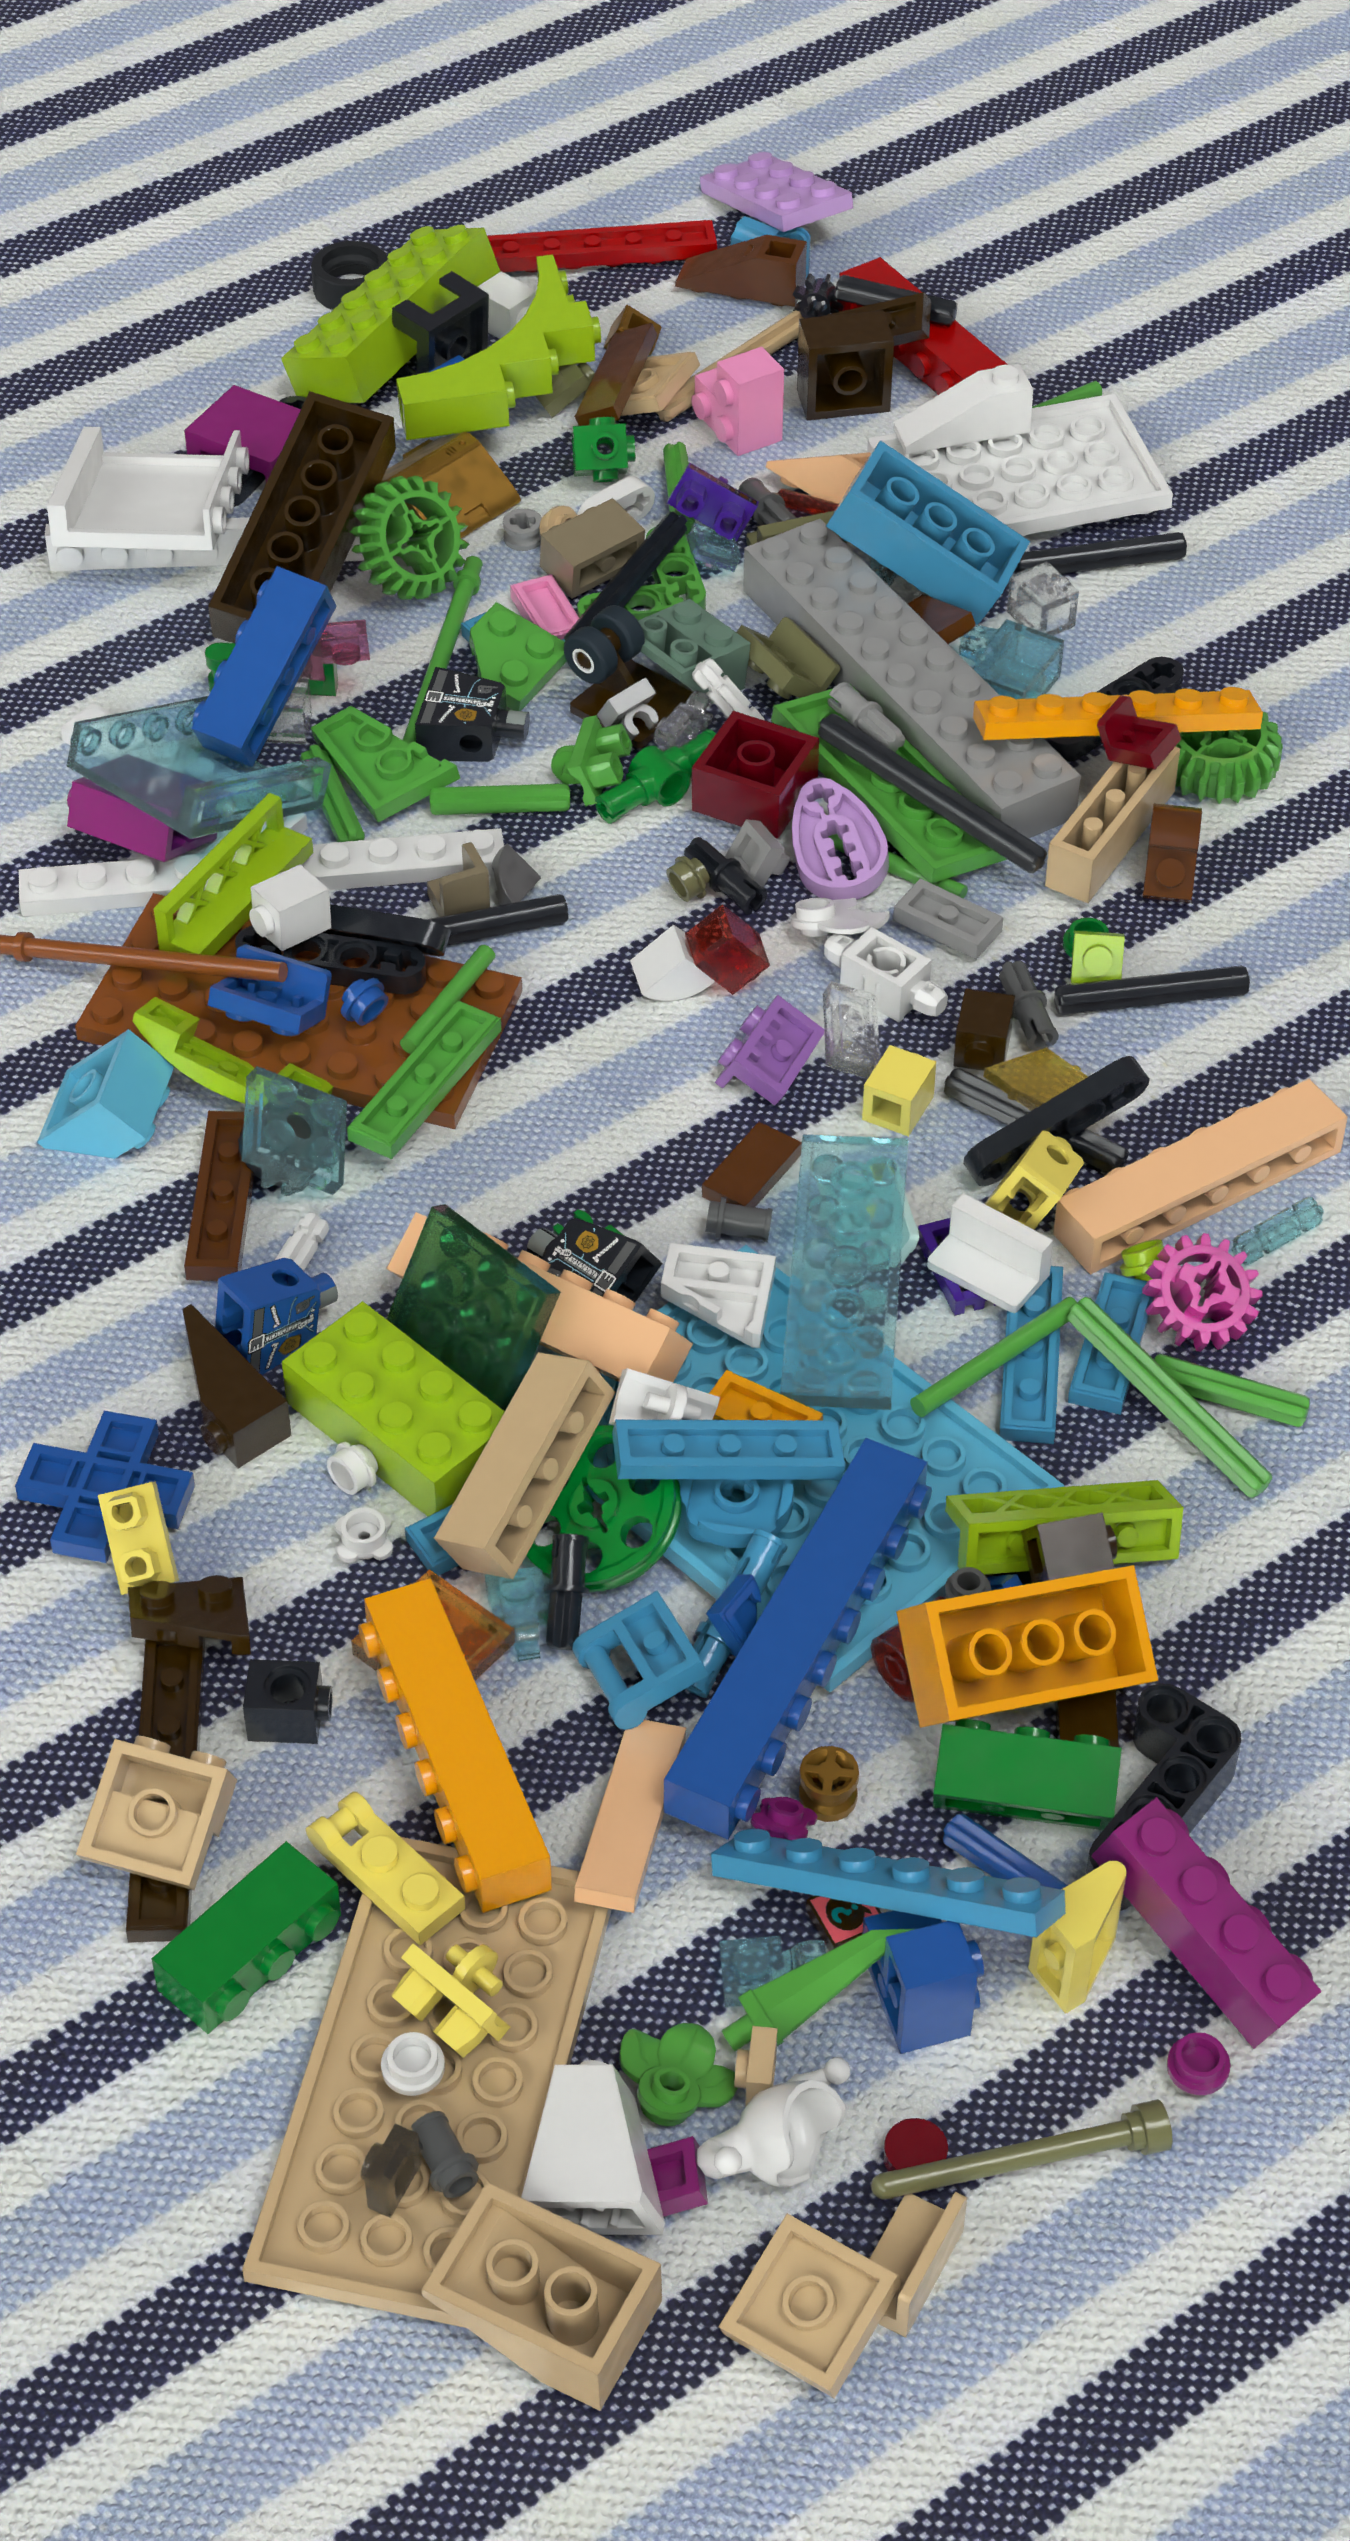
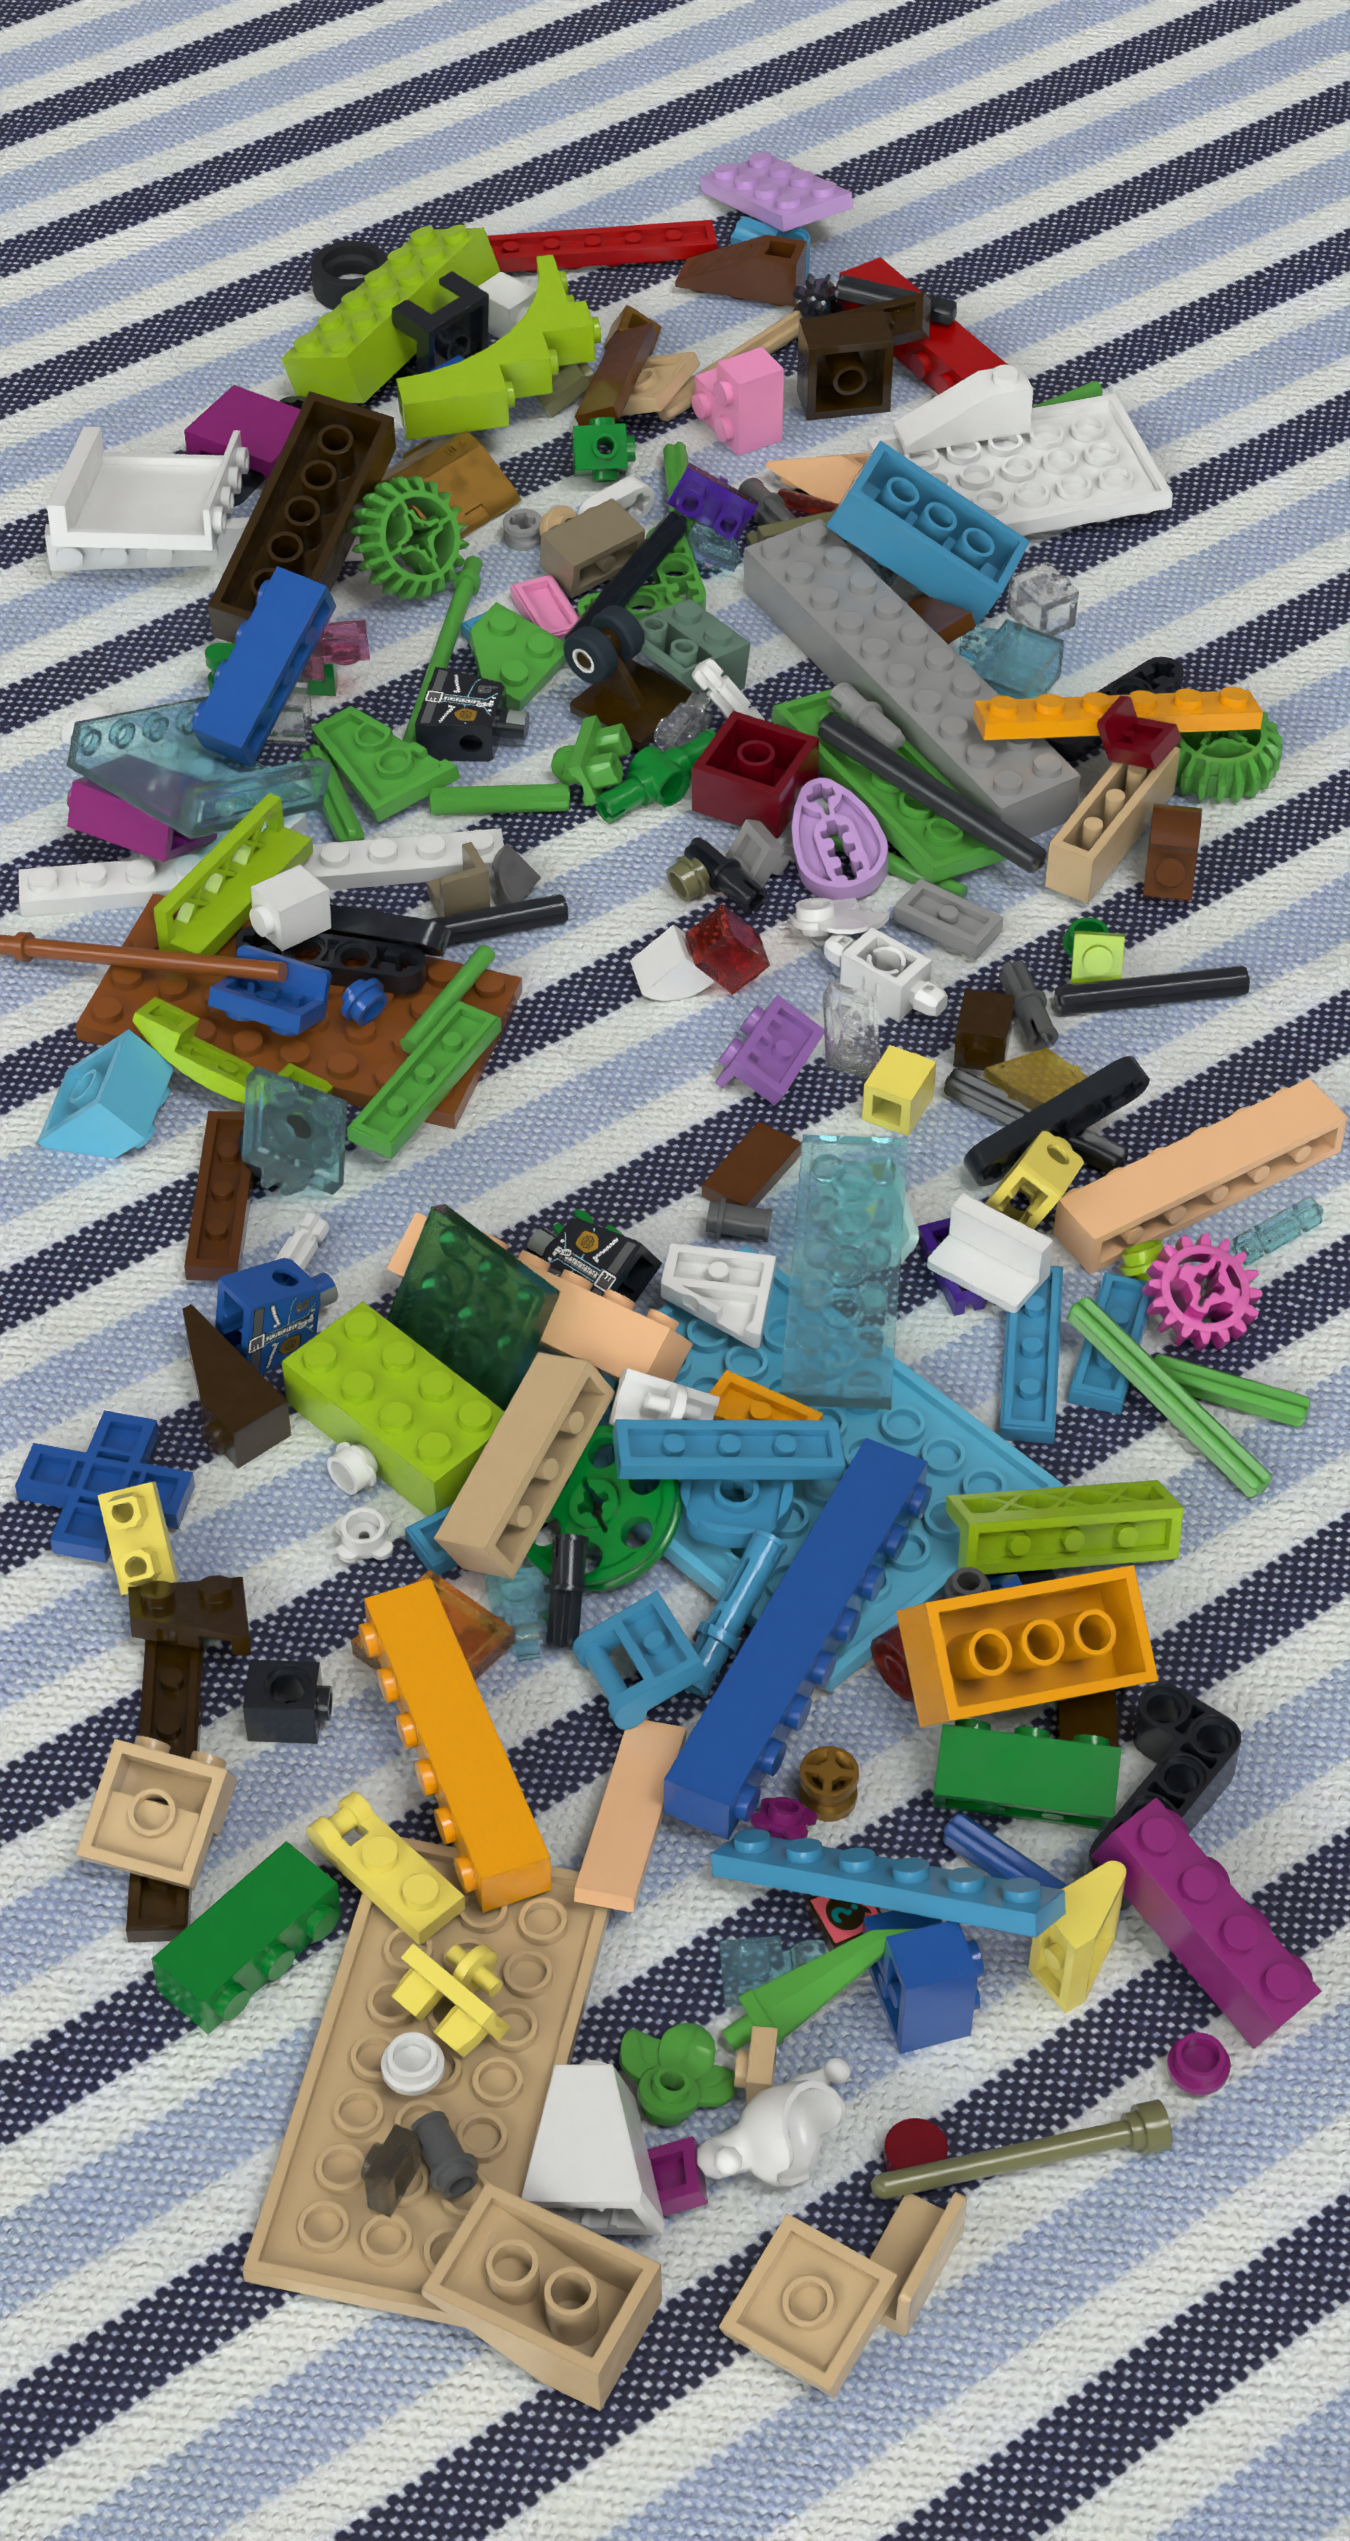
(628, 705): light grey tile -> none
(736, 1611): blue tile -> none
(790, 660): olive bracket -> none
(992, 1358): bright green bar -> none
(1069, 1547): brick -> none
(1108, 554): black axle -> none

